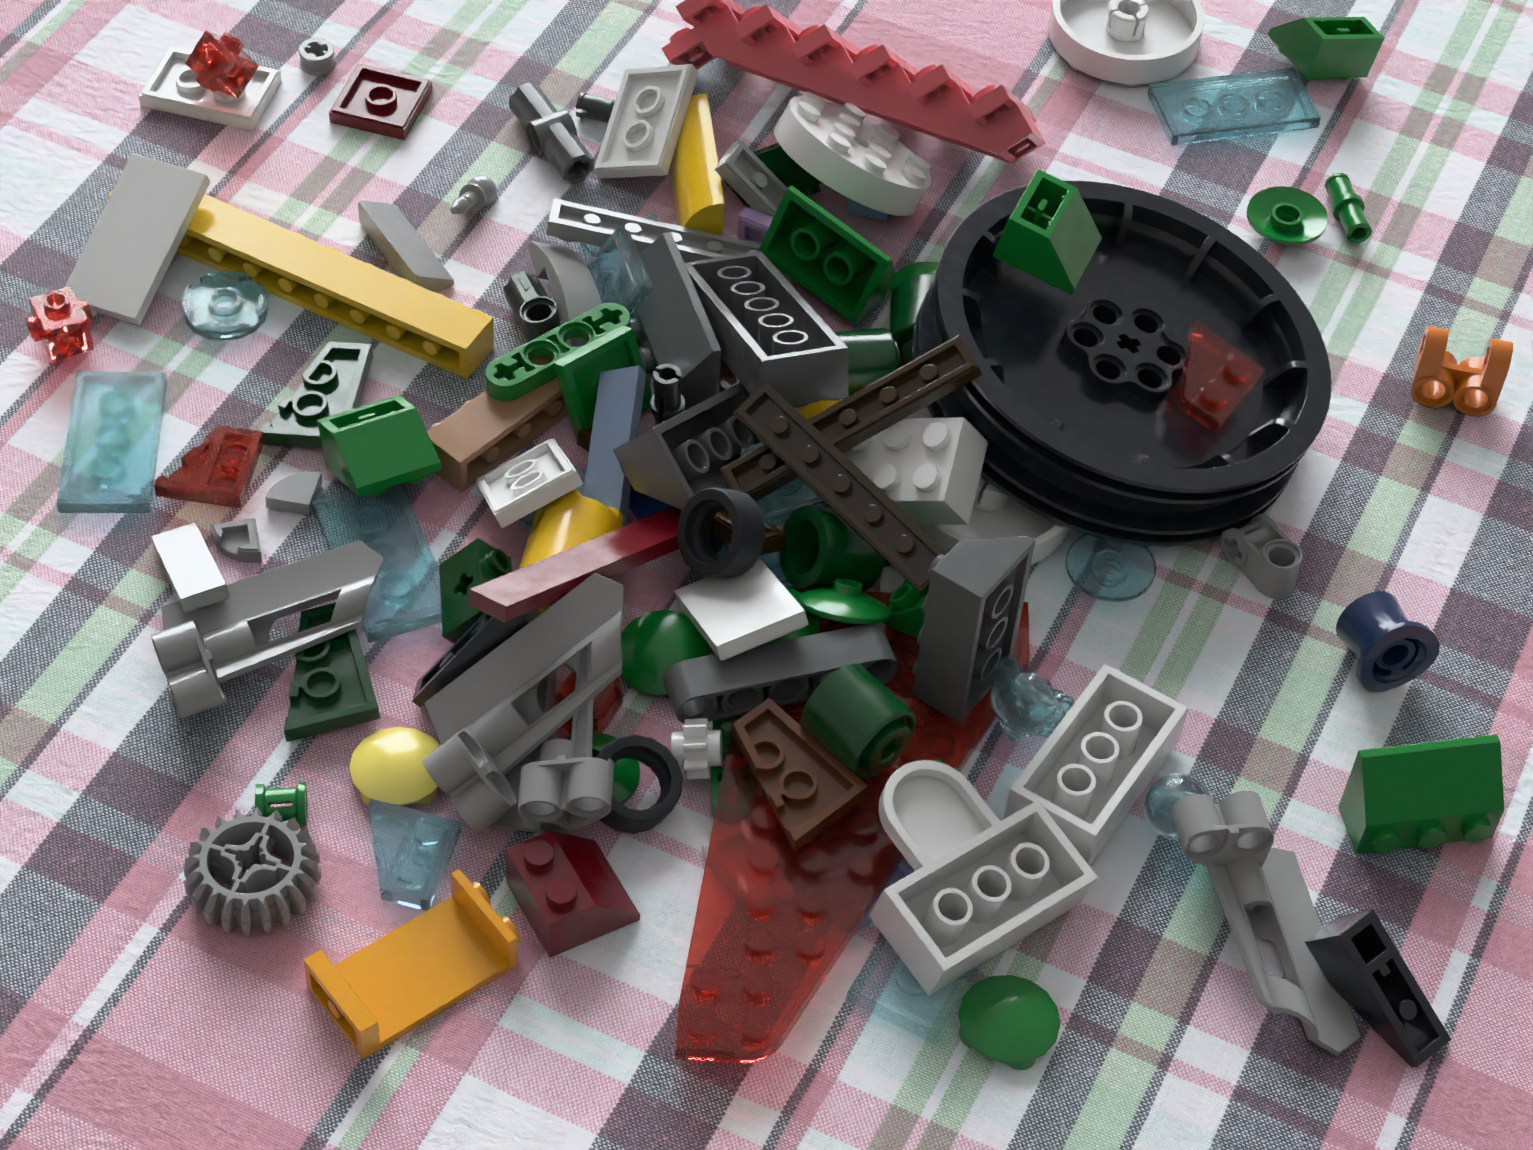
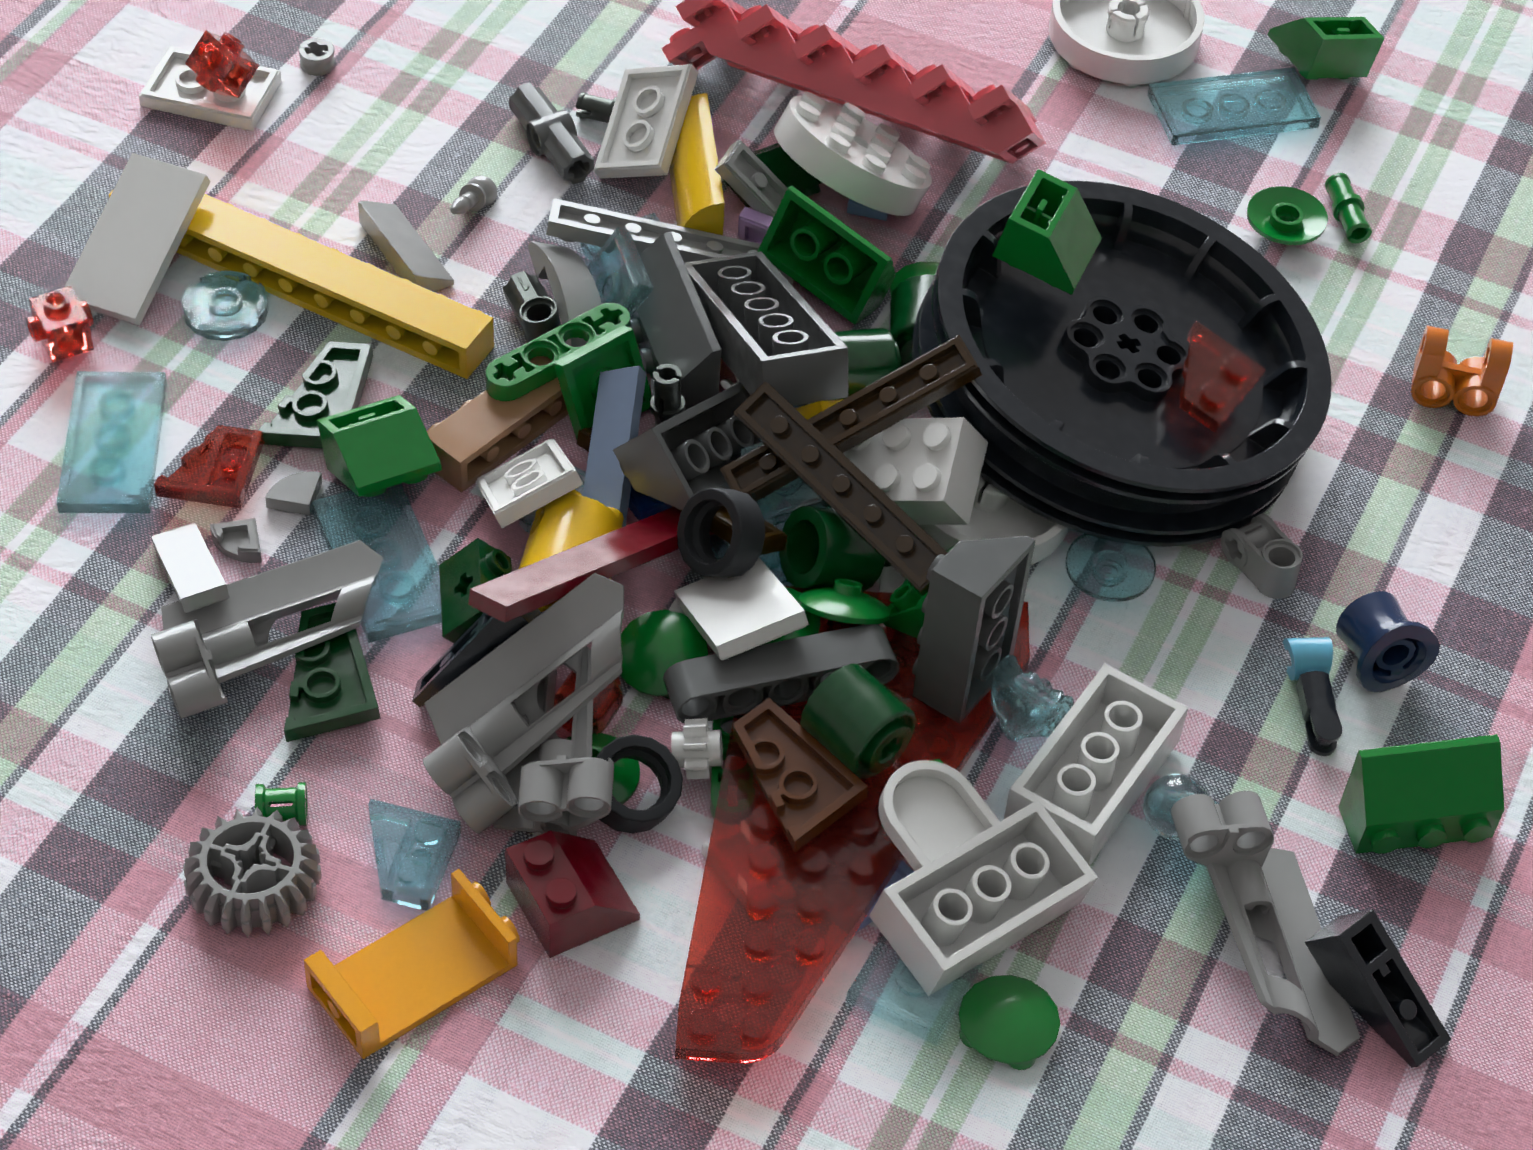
(381, 101): tile -> none
(392, 769): light yellow dish -> none
(1311, 667): none -> black piece

